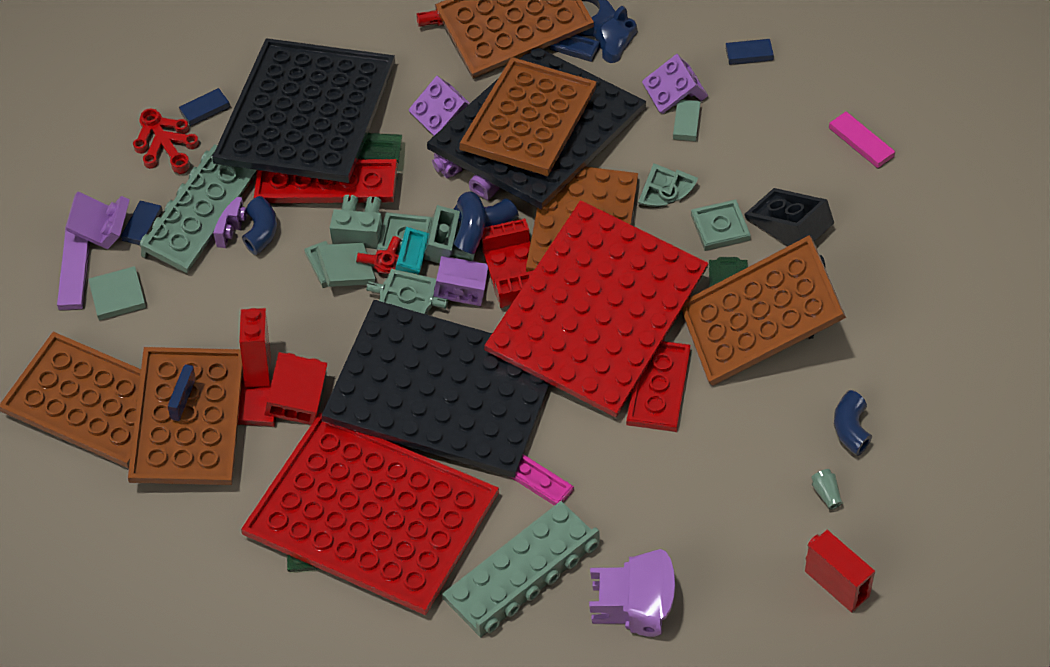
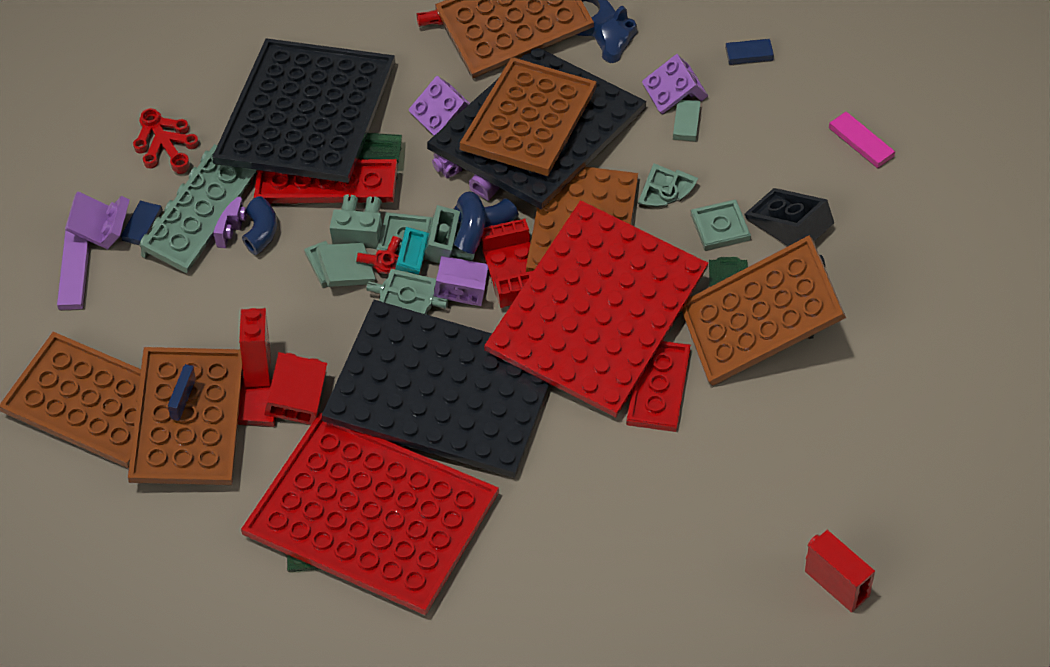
(116, 293): sand green tile -> none
(204, 107): dark blue tile -> none
(521, 569): sand green bracket -> none
(542, 481): dark pink tile -> none
(577, 47): dark blue tile -> none
(636, 593): medium lavender piece -> none
(826, 486): sand green cone -> none
(848, 425): dark blue cylinder -> none

